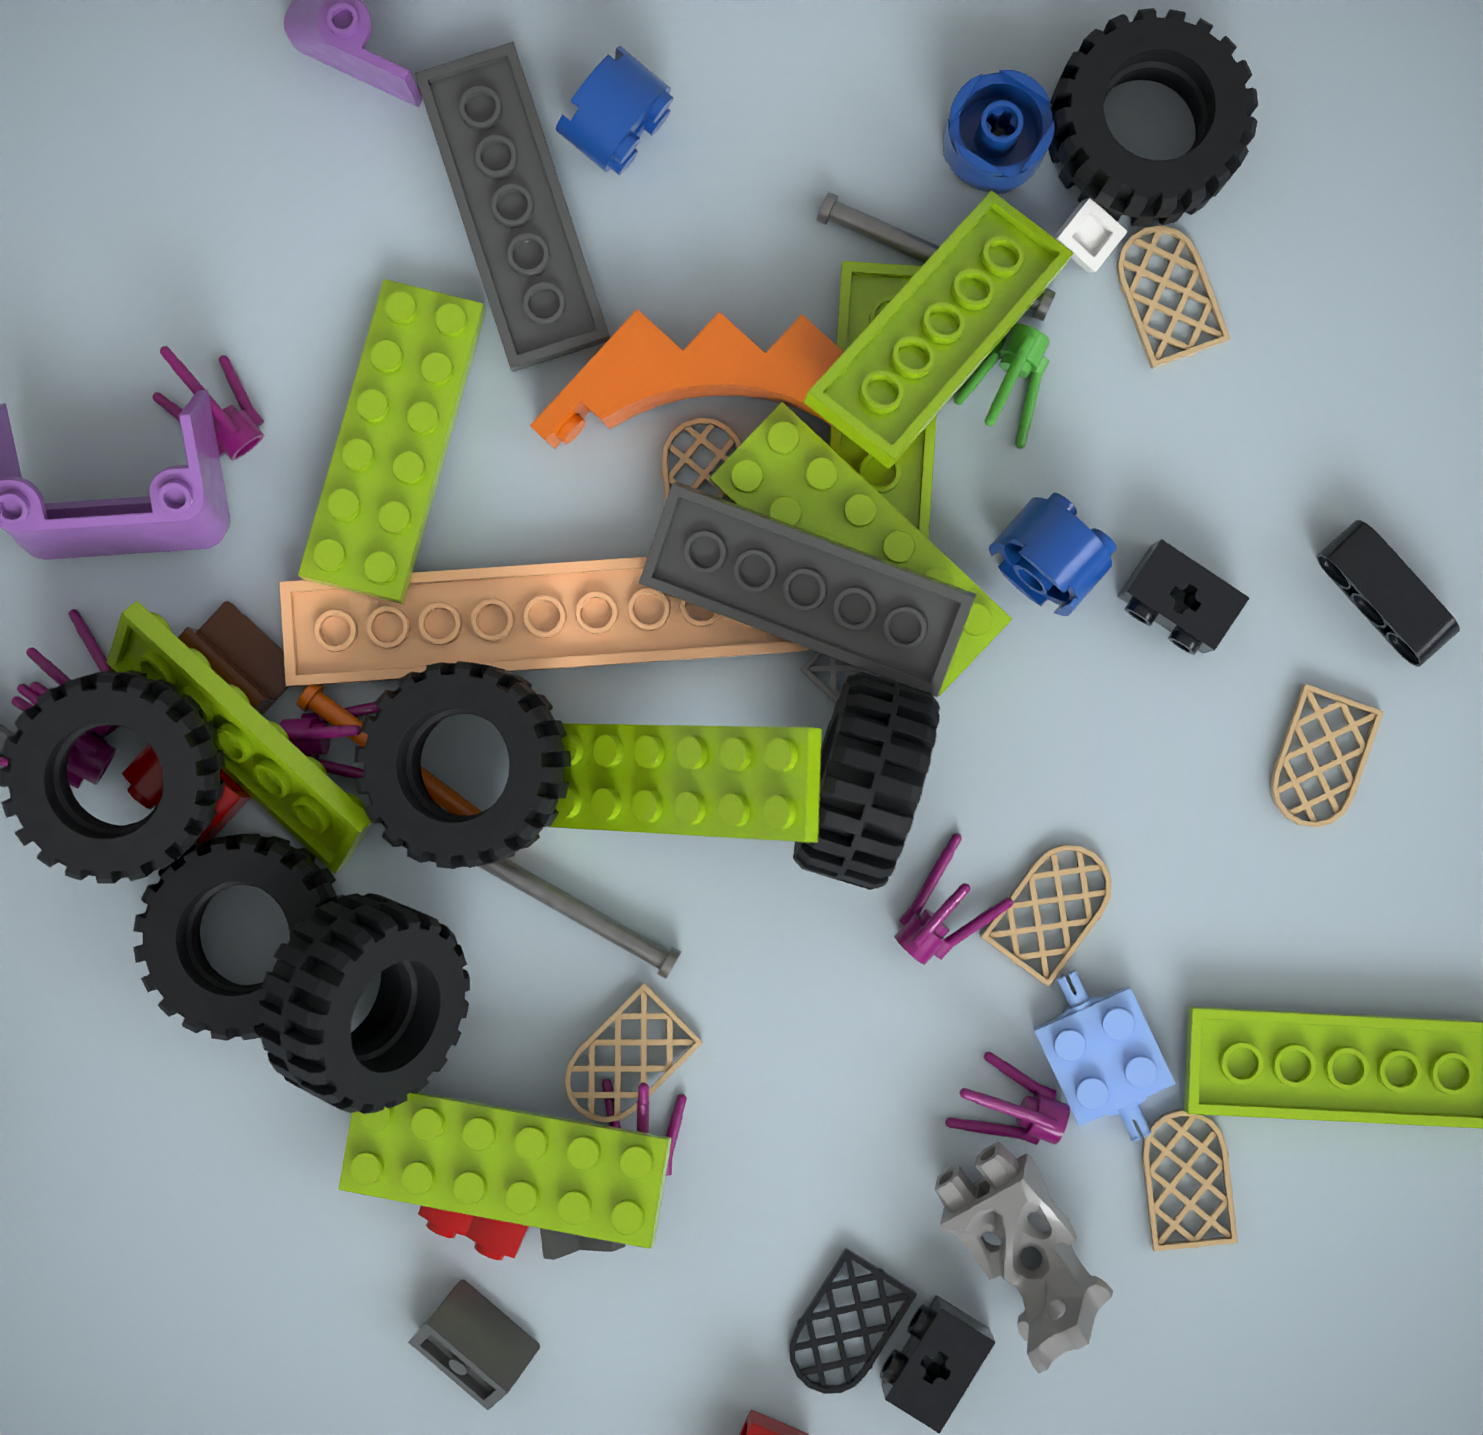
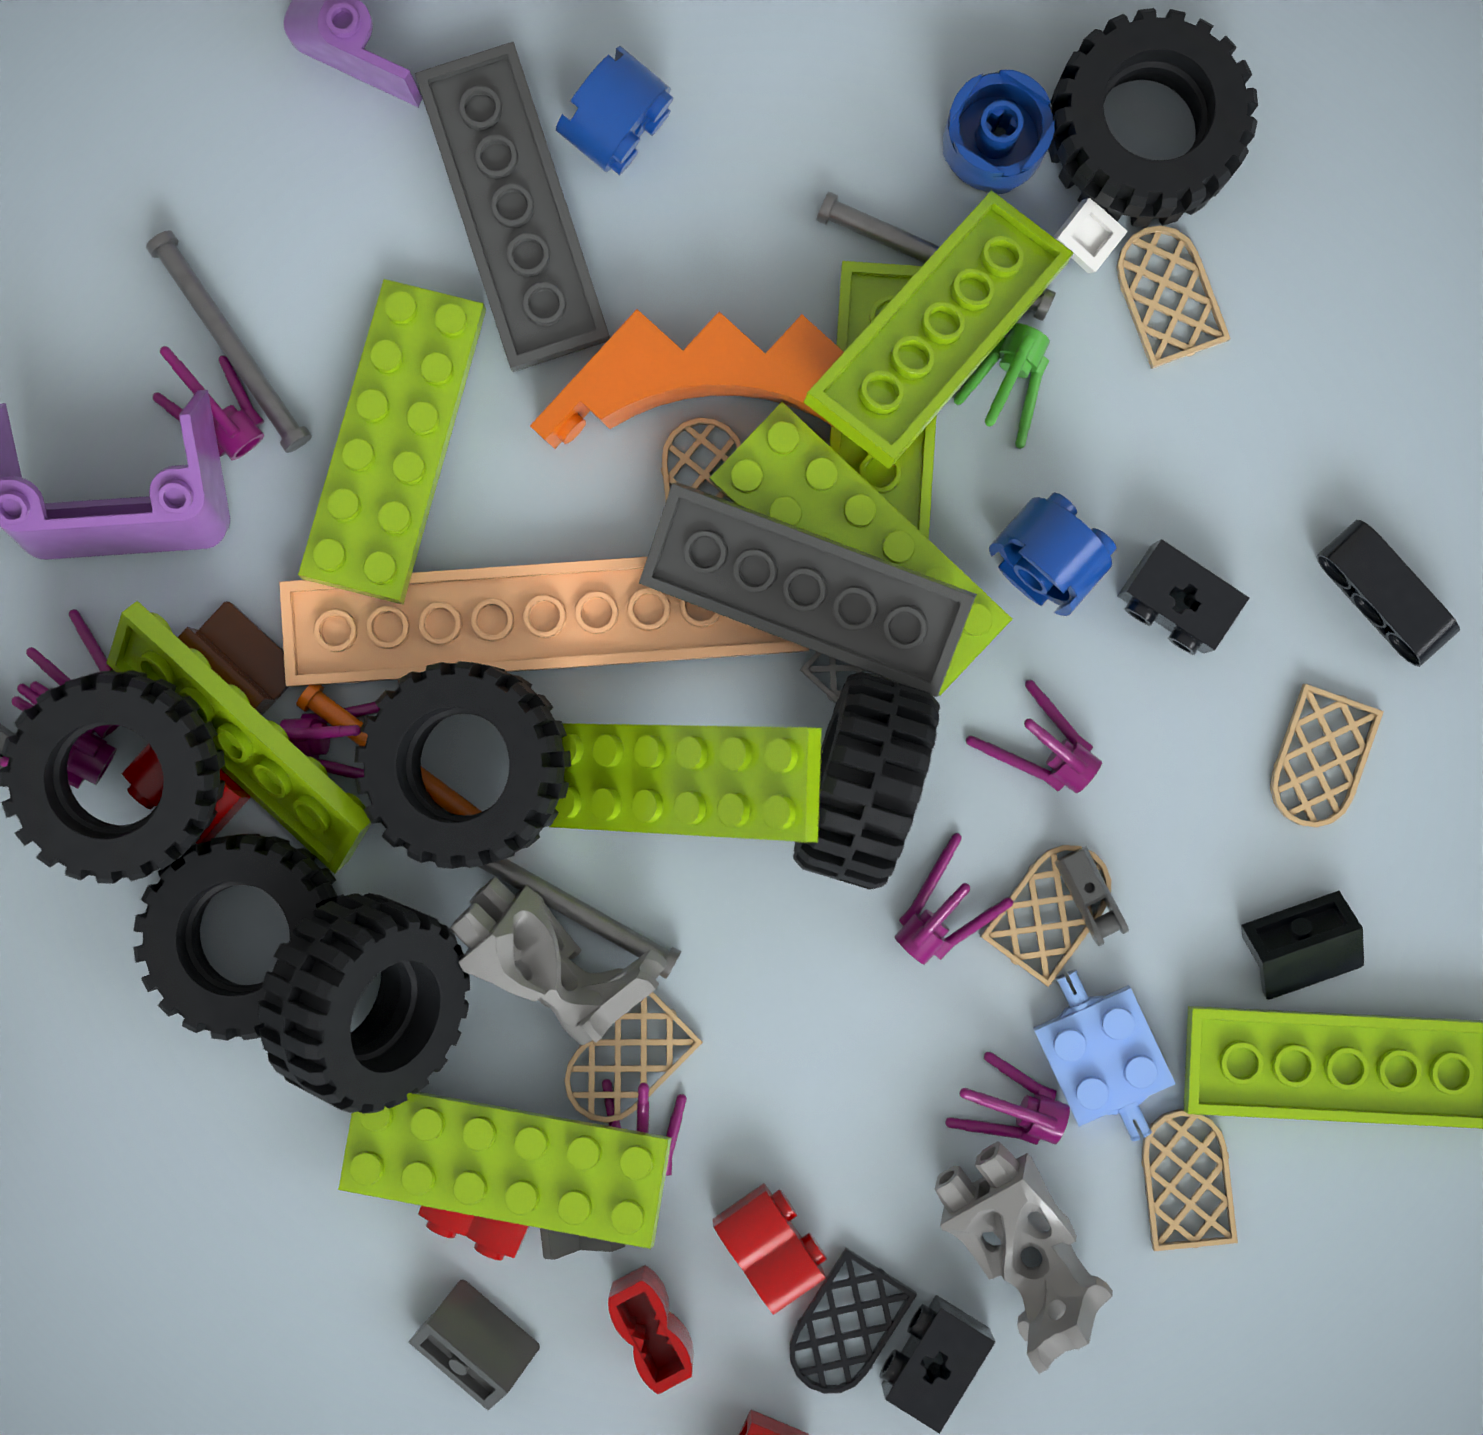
(164, 247): none -> flat silver bar
(529, 953): none -> light grey hips
(659, 1339): none -> red brick
(770, 1248): none -> red brick
(1070, 761): none -> magenta plant
(1087, 888): none -> dark grey bar
(1305, 944): none -> black panel

